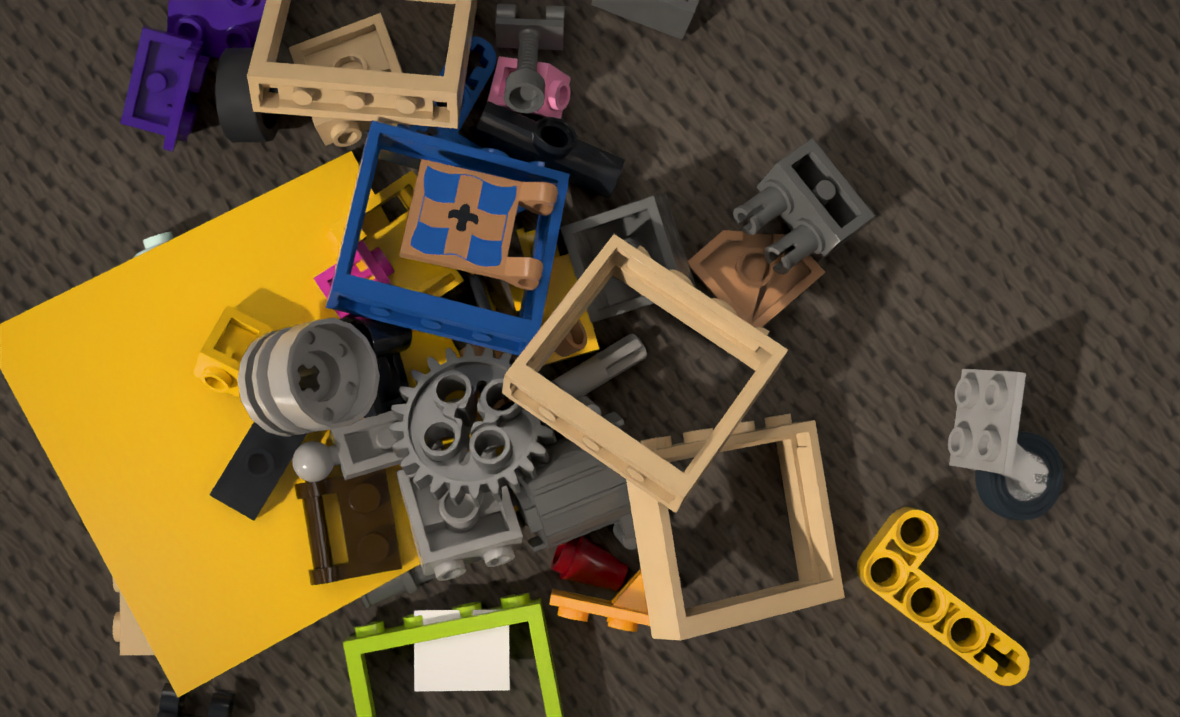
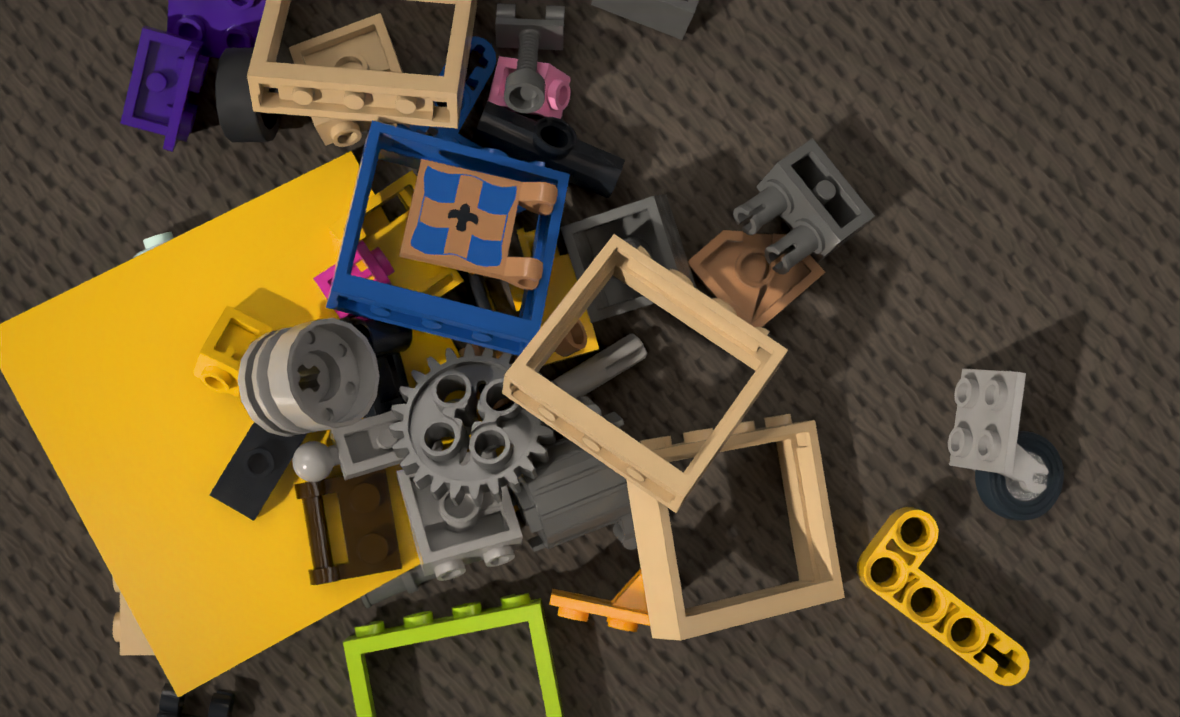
(462, 661): white sticker -> none
(588, 564): dark red cone -> none

